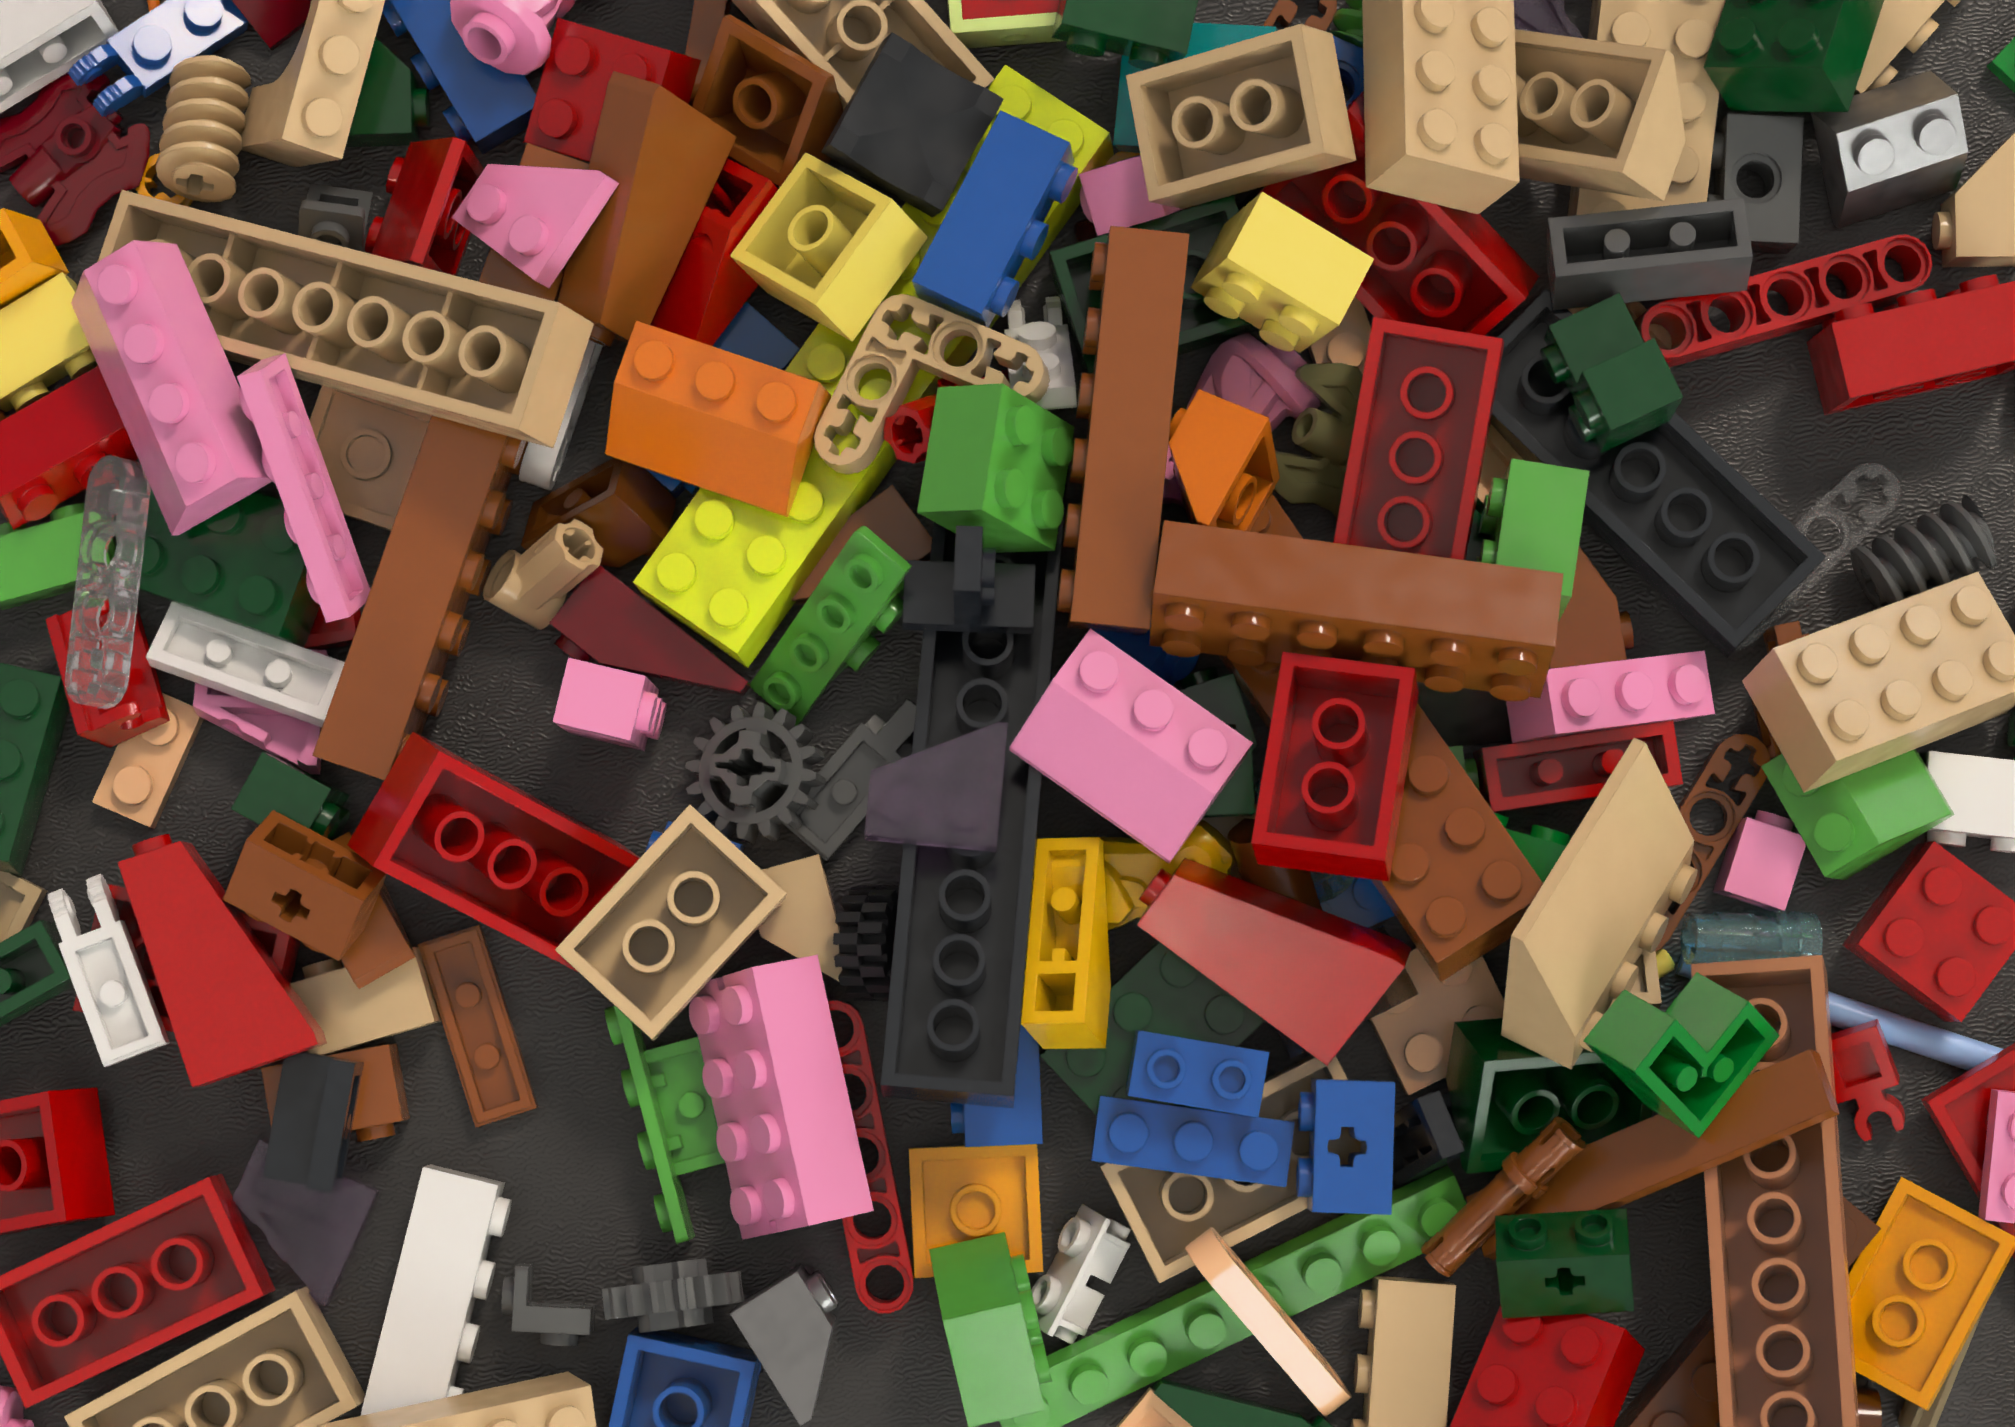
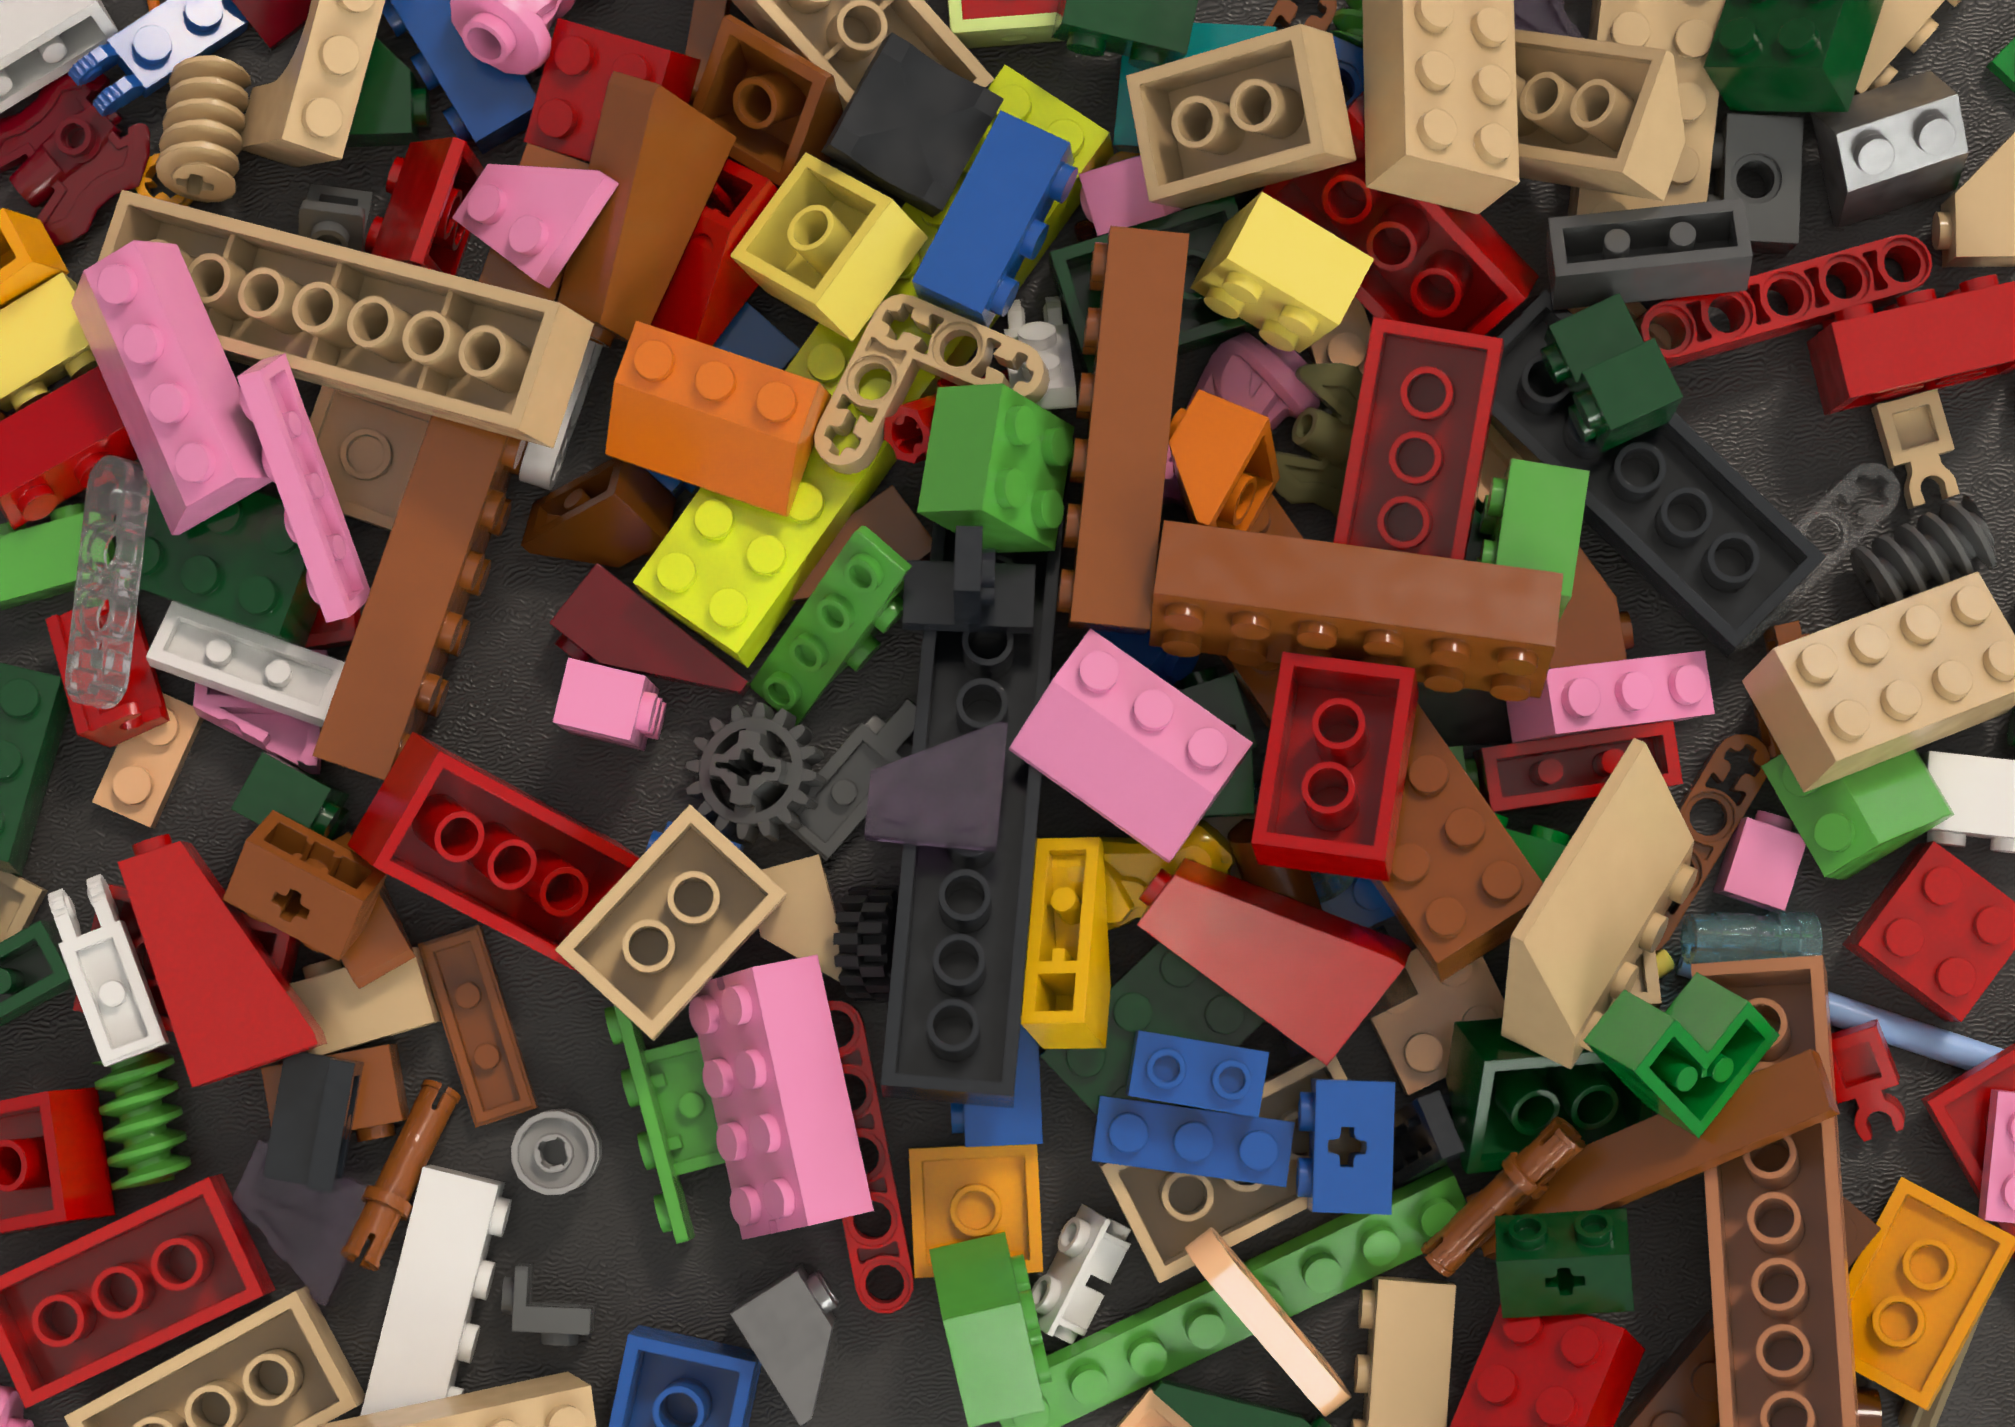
(142, 1120): none -> bright green piece
(389, 1197): none -> dark orange pin
(537, 582): tan piece -> none
(556, 1151): none -> light grey wheel
(672, 1295): dark grey gear -> none
(1914, 435): none -> tan plate

